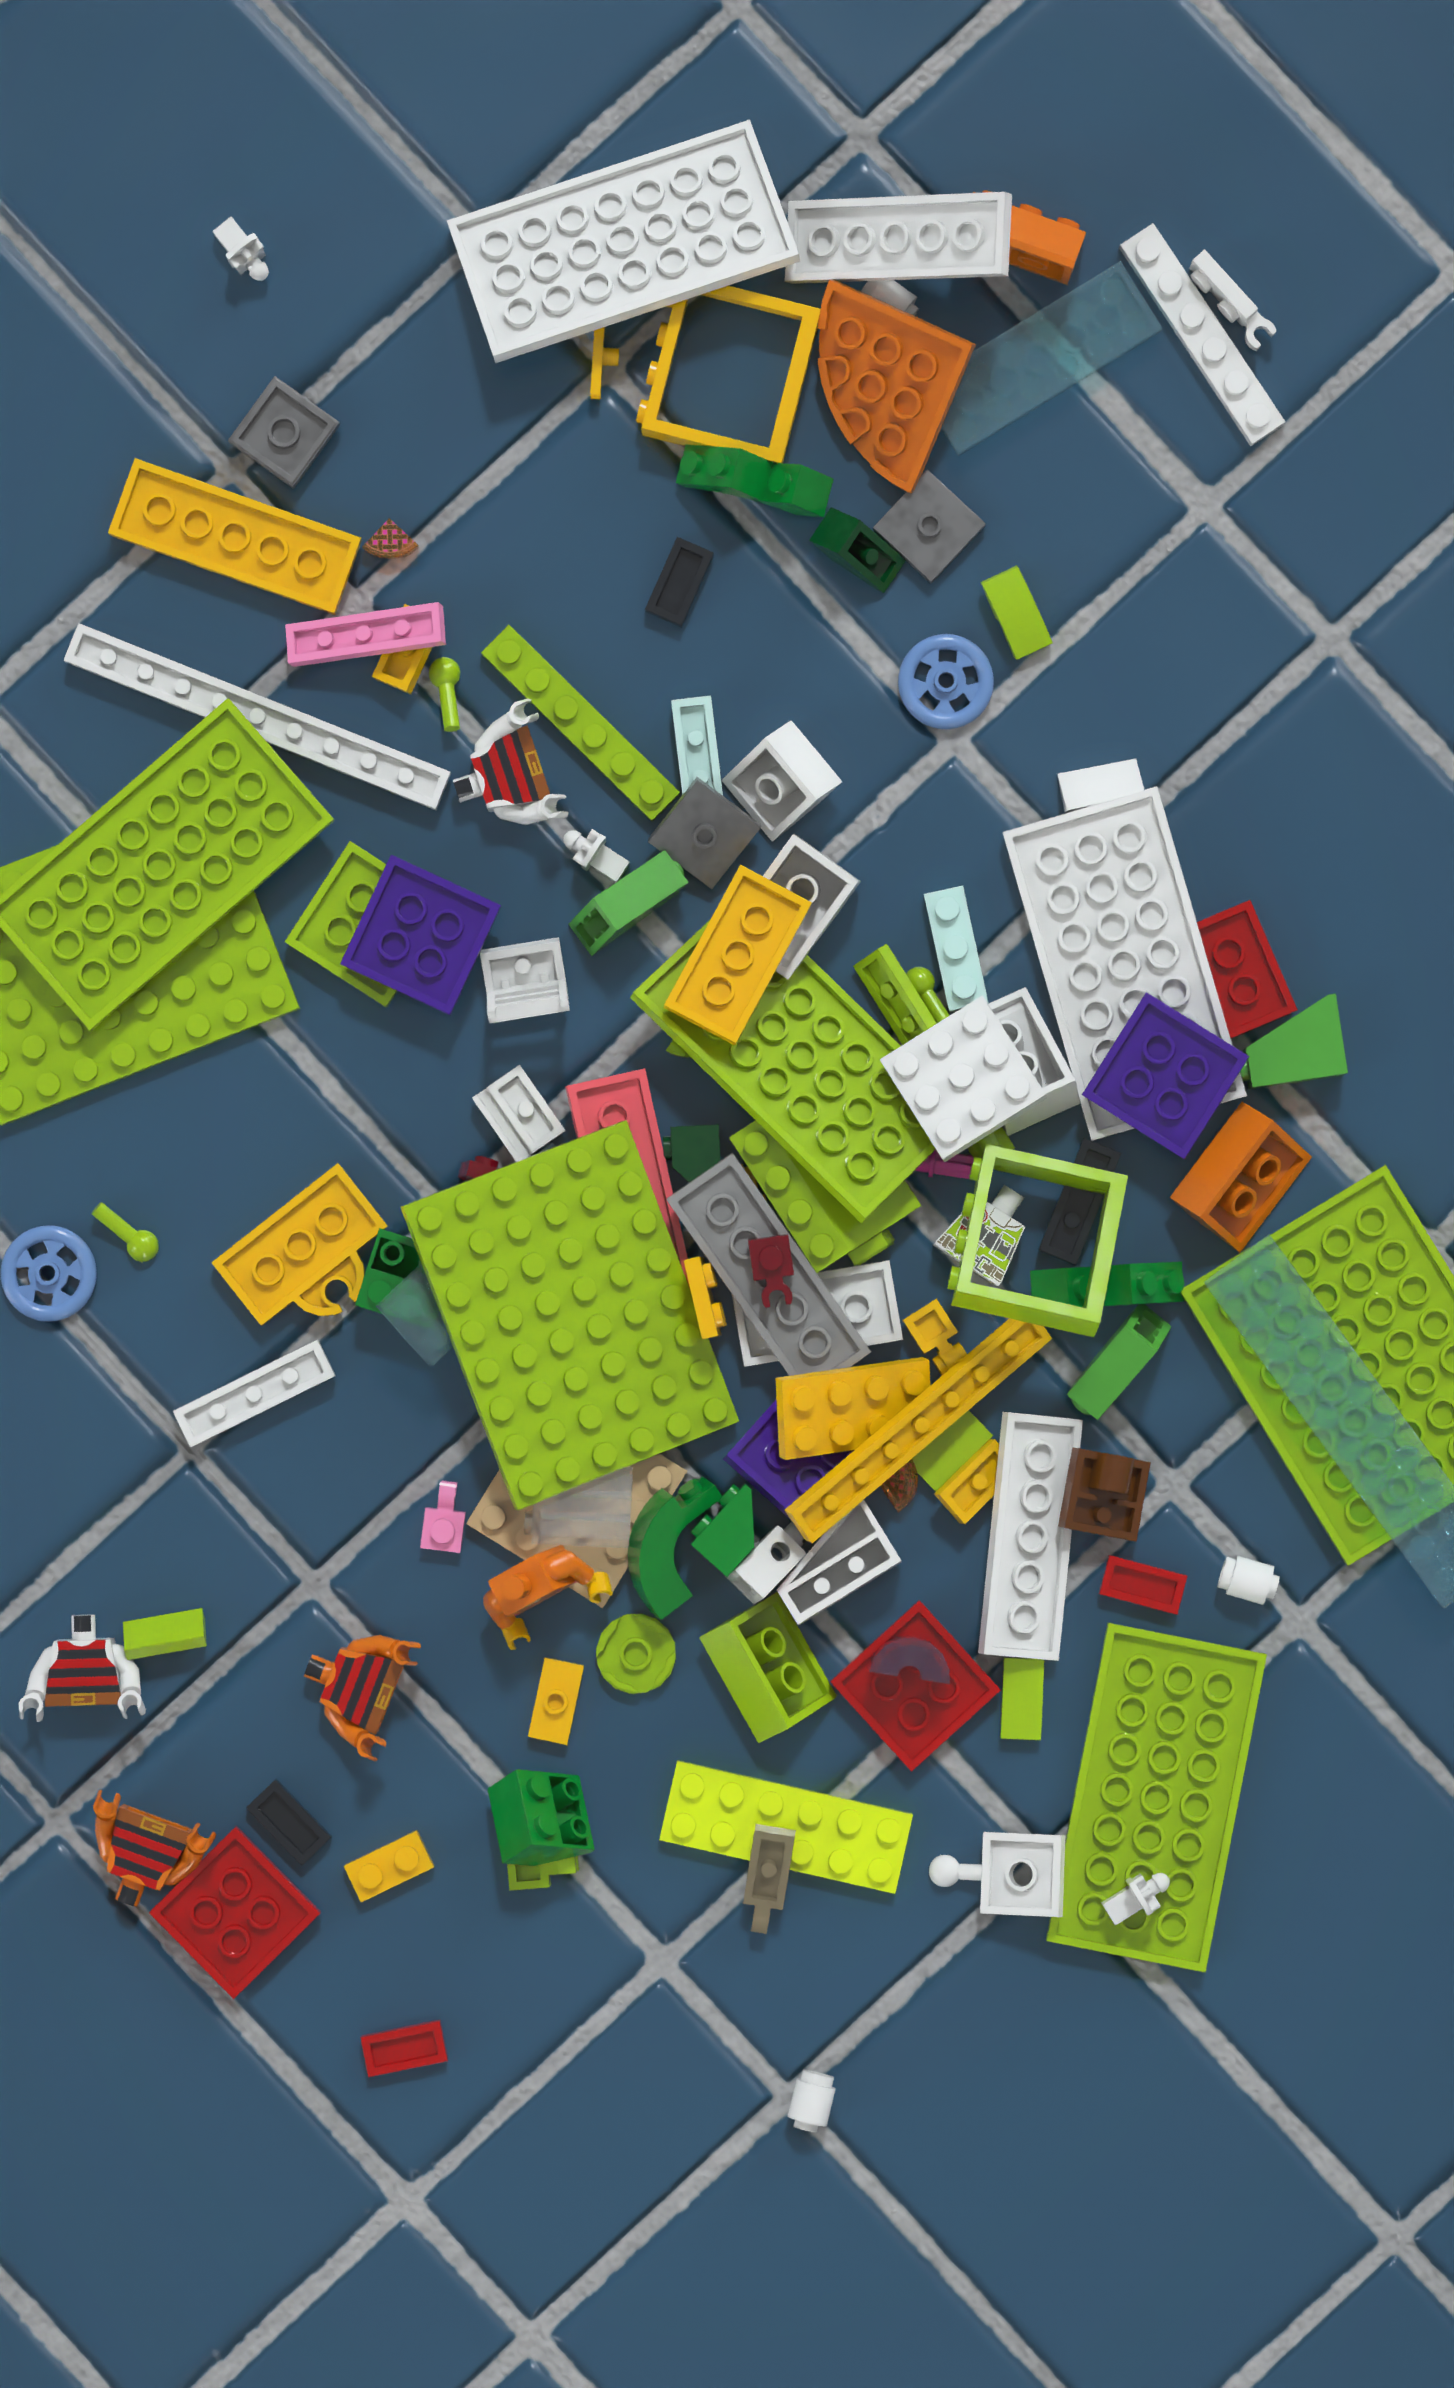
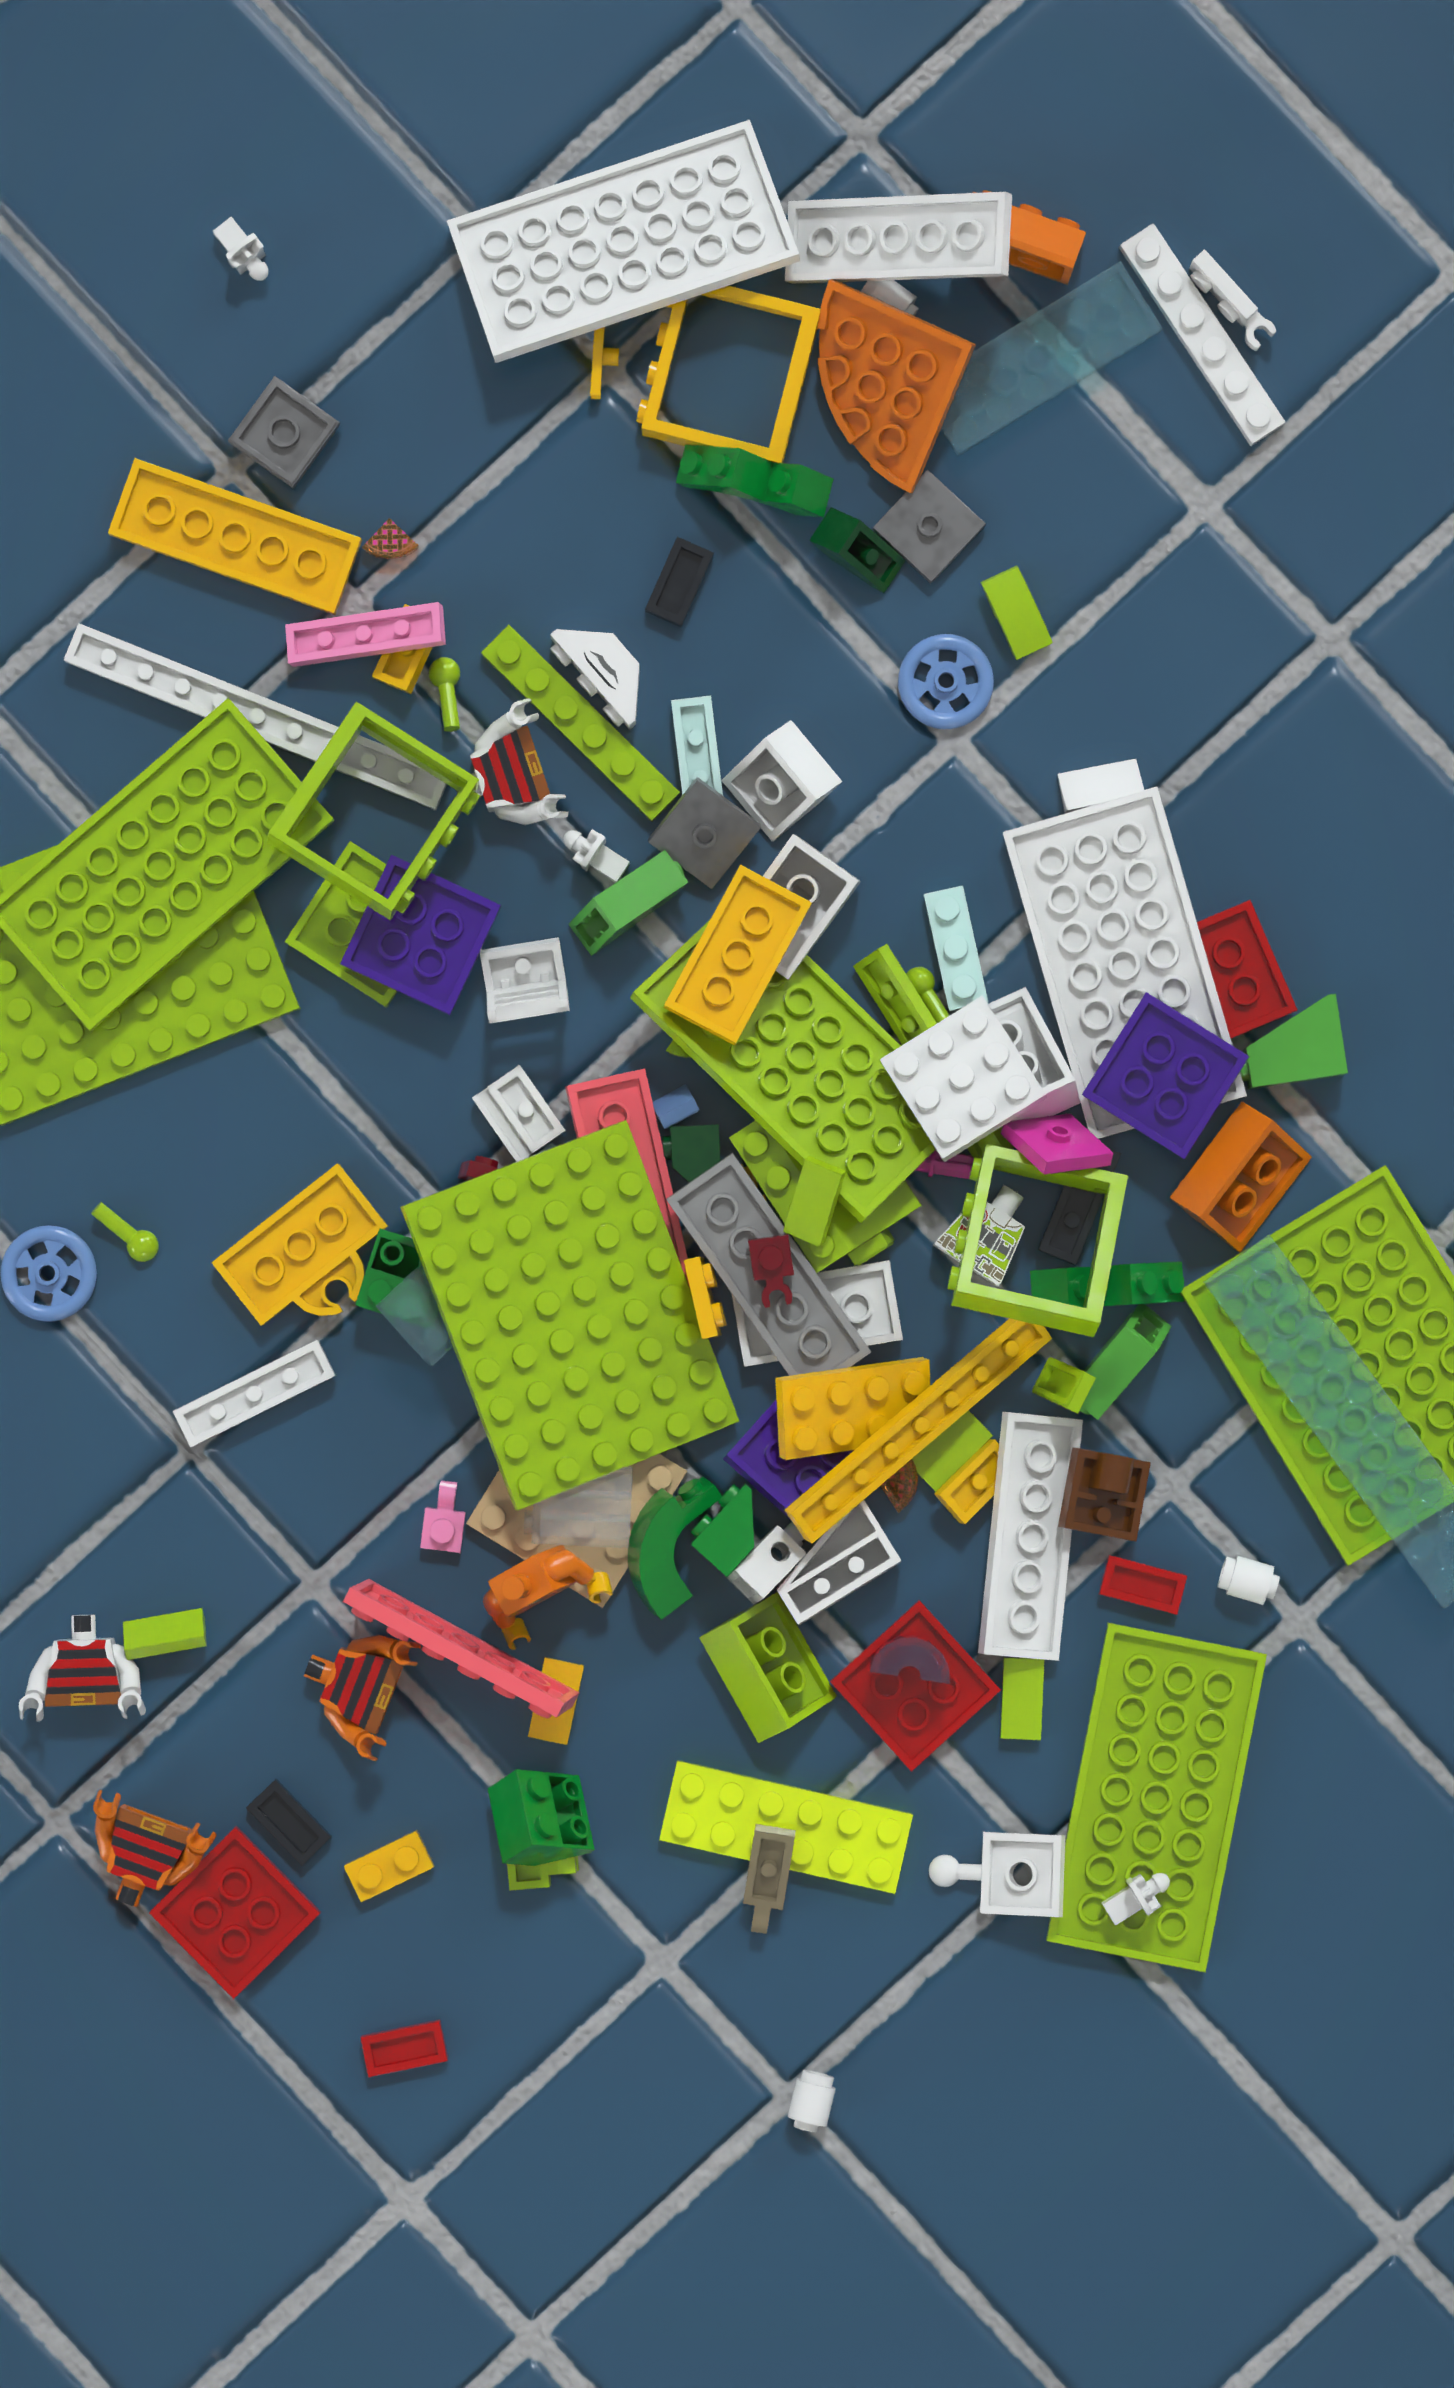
(365, 720): none -> lime window
(471, 1653): none -> coral plate
(604, 669): none -> white slope
(636, 1653): lime tile -> none
(675, 1106): none -> medium blue tile
(814, 1201): none -> lime tile
(932, 1329): yellow plate -> none
(1057, 1143): none -> dark pink plate
(1063, 1384): none -> lime tile

